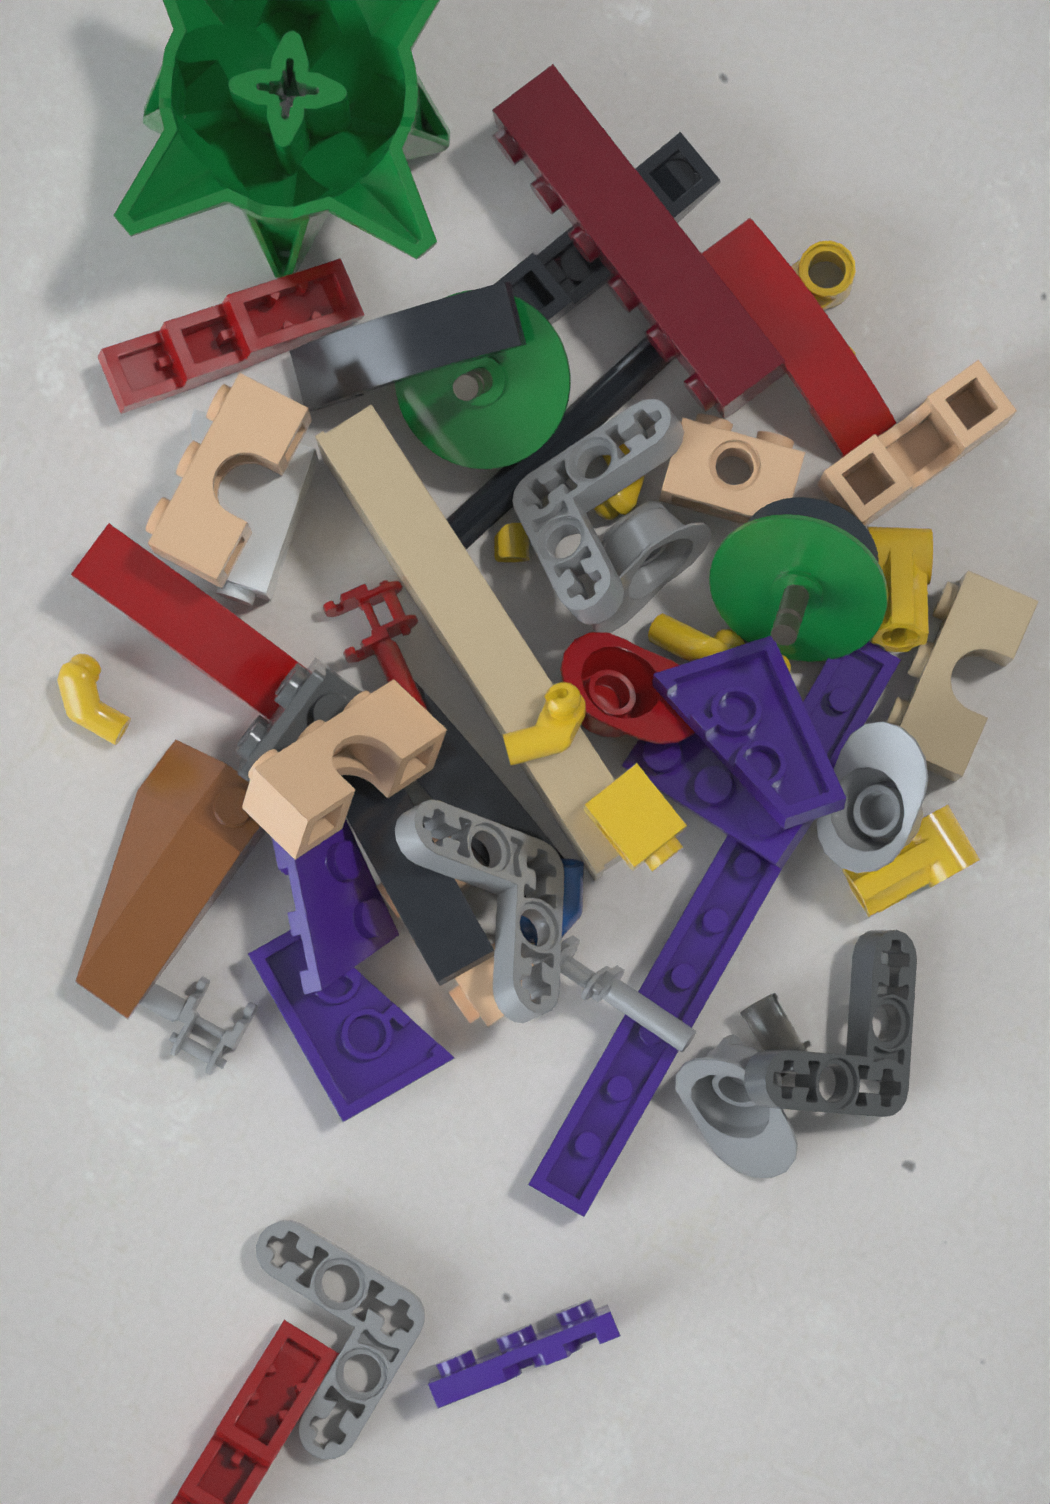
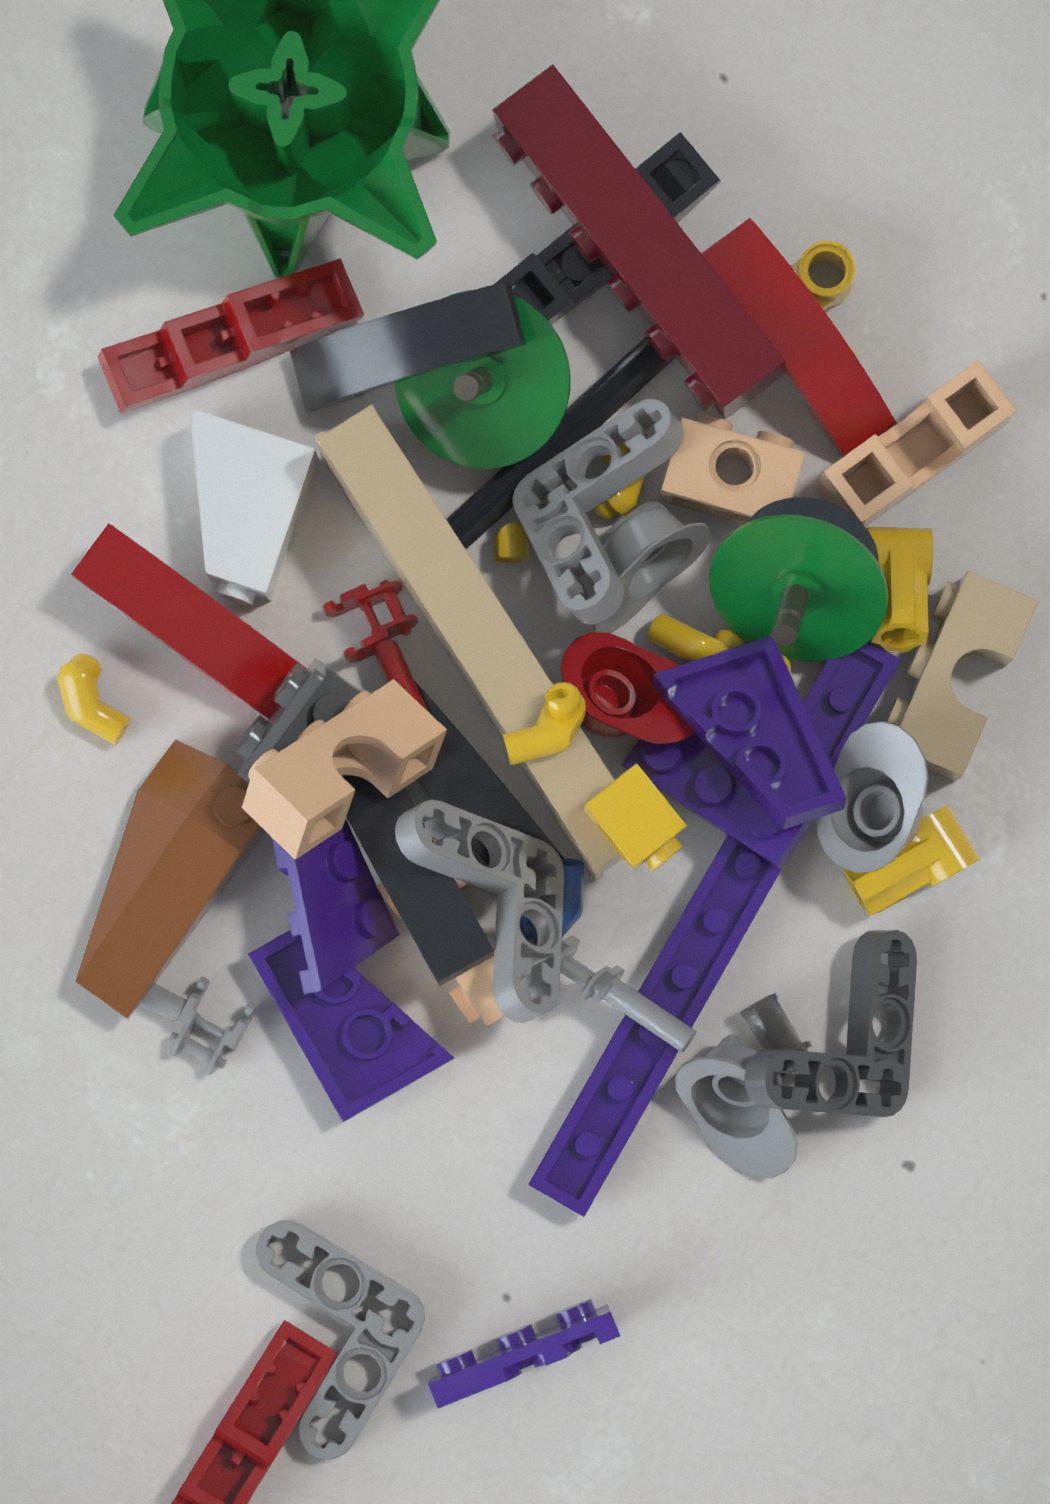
(247, 428): light nougat arch -> none

